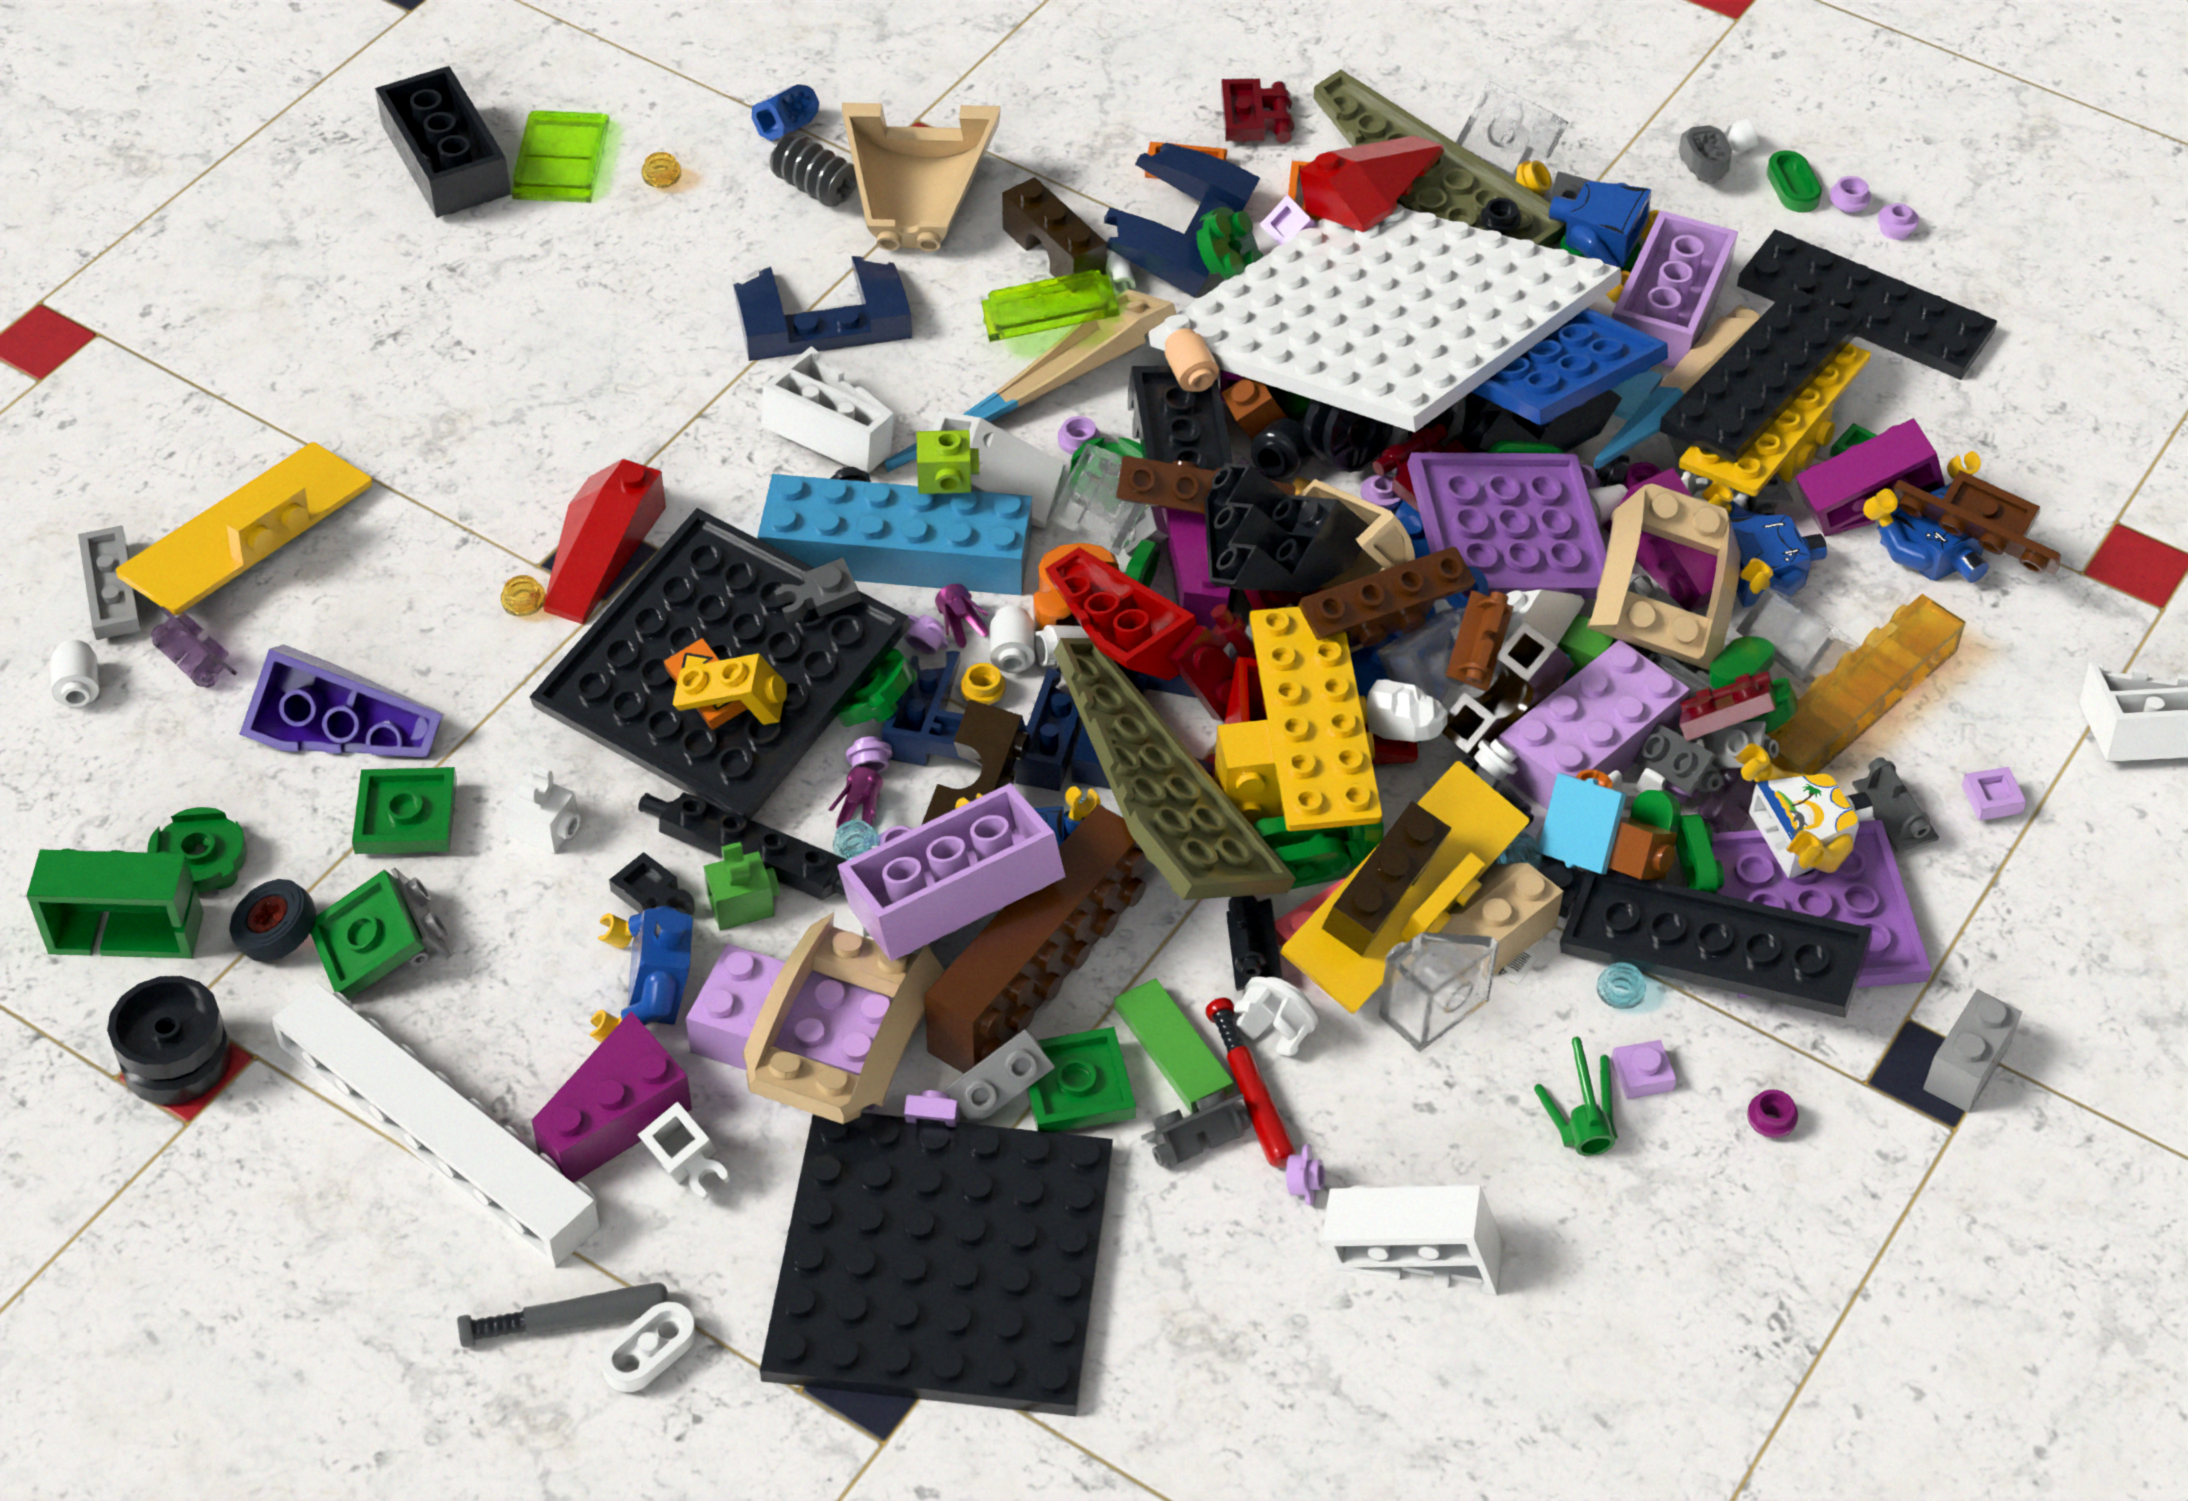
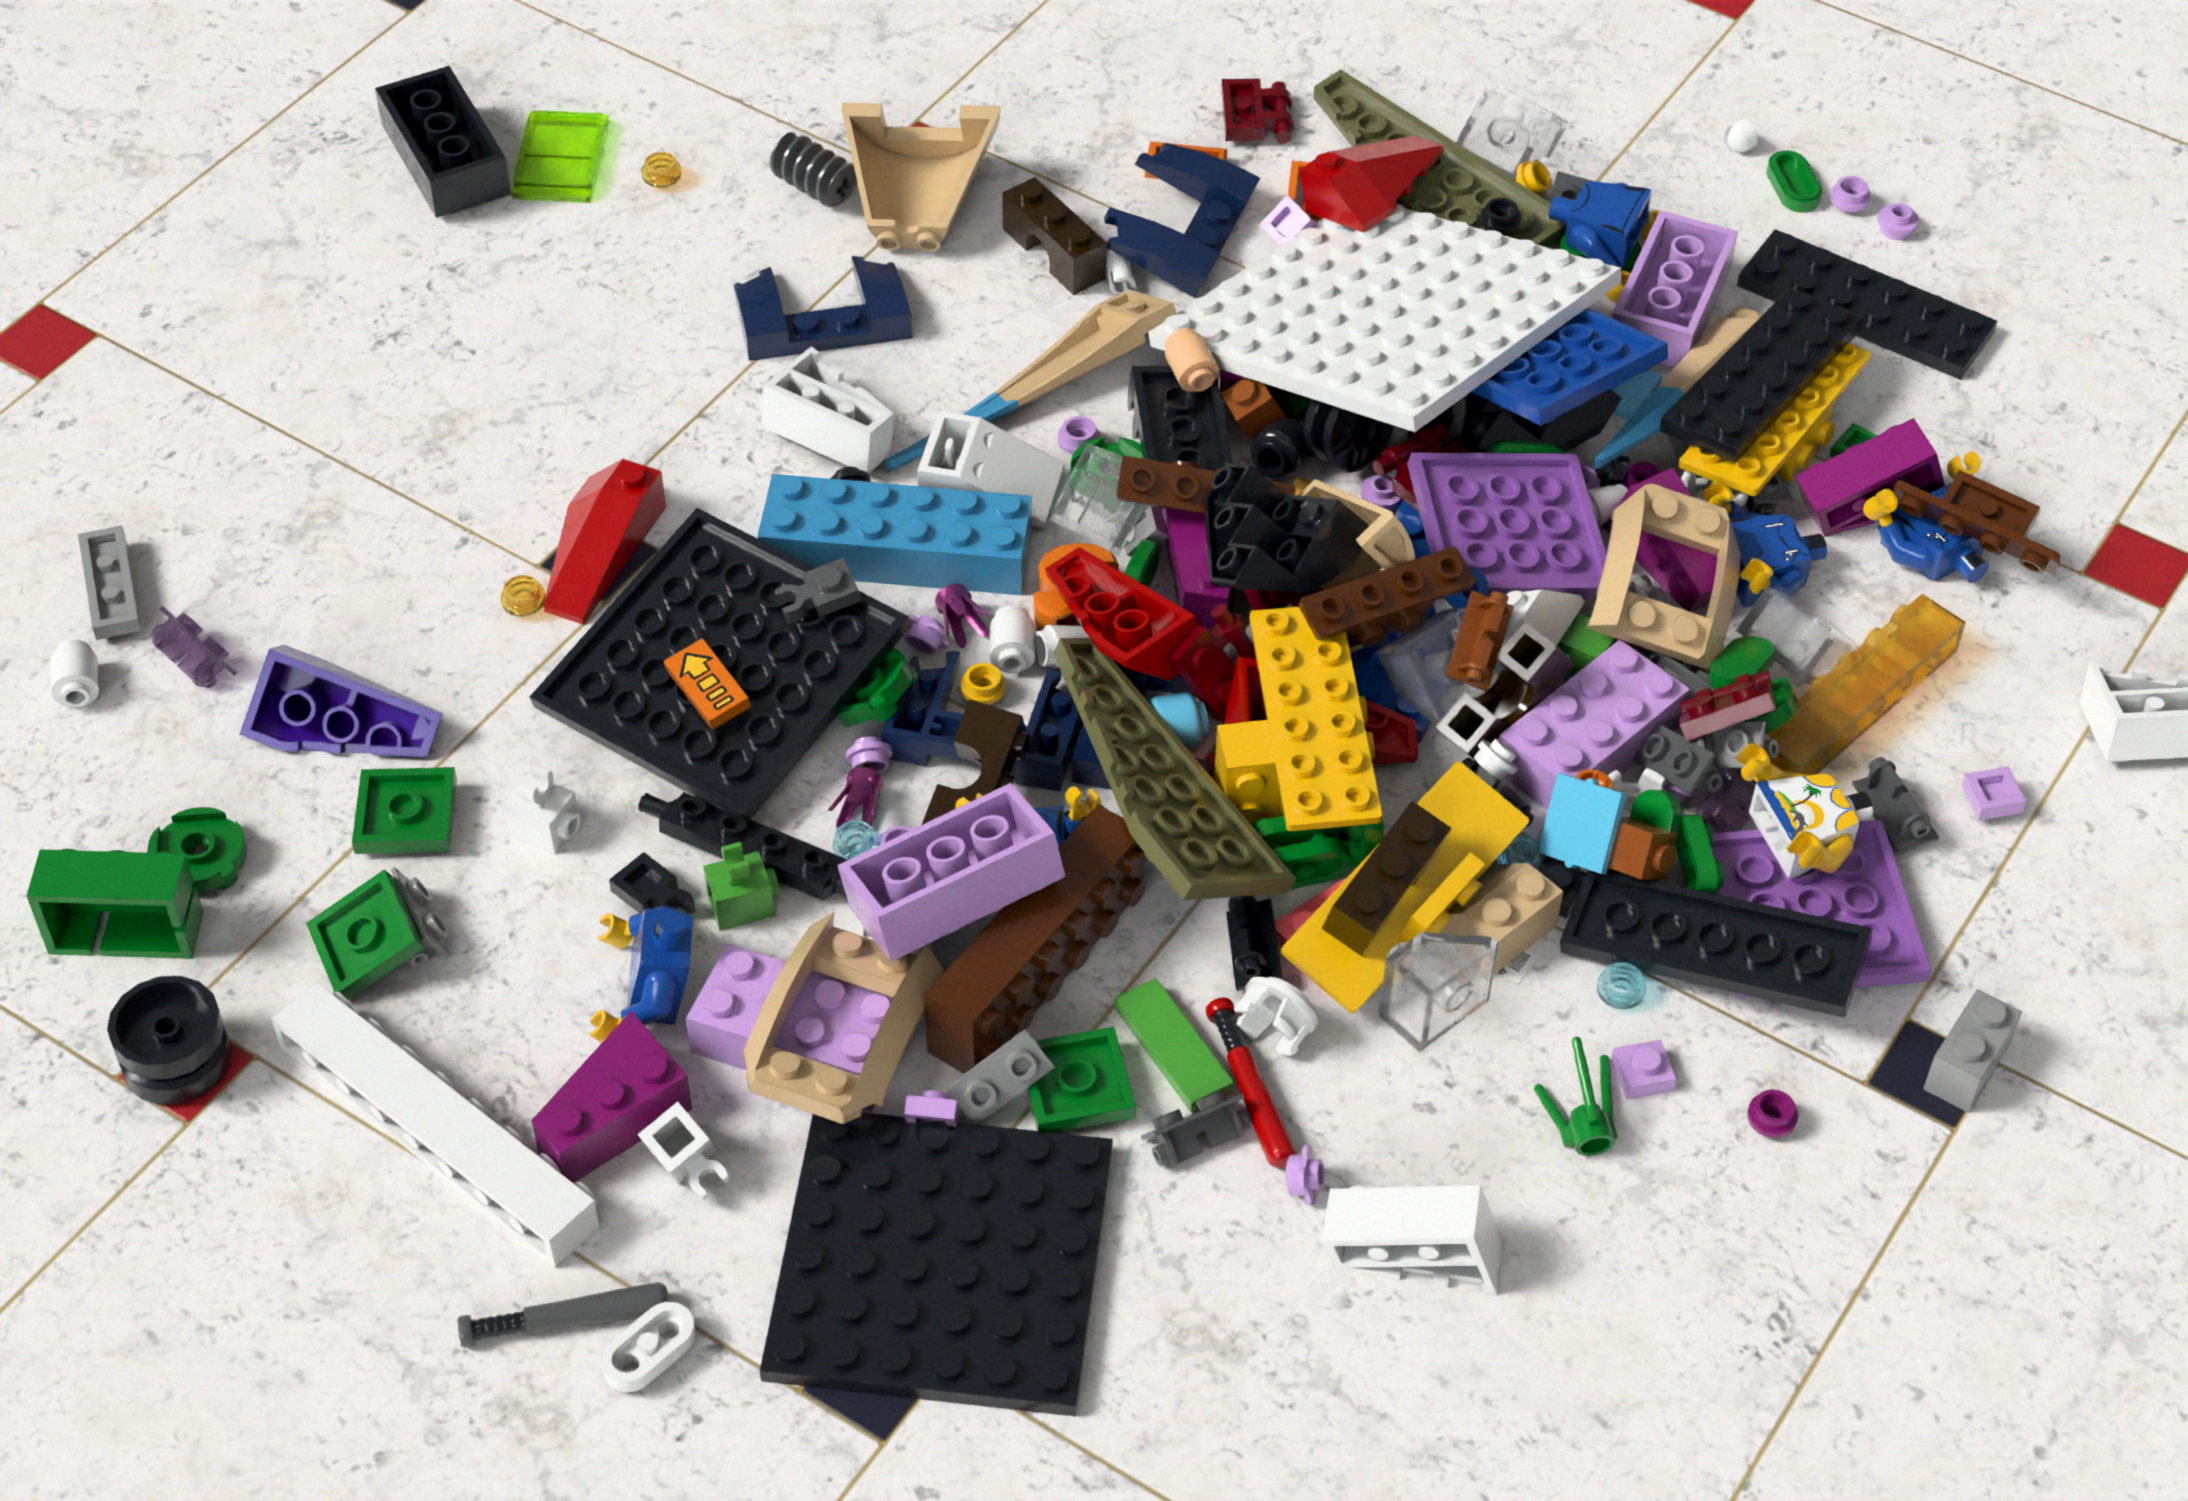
(243, 528): yellow bracket -> none
(272, 920): black bush -> none
(733, 679): yellow bracket -> none
(785, 111): blue rock -> none
(945, 461): lime brick -> none
(1049, 305): clear neon green piece -> none
(1184, 717): none -> medium azure head
(1227, 242): green plate -> none
(1404, 712): white rock -> none
(1706, 152): dark grey rock -> none

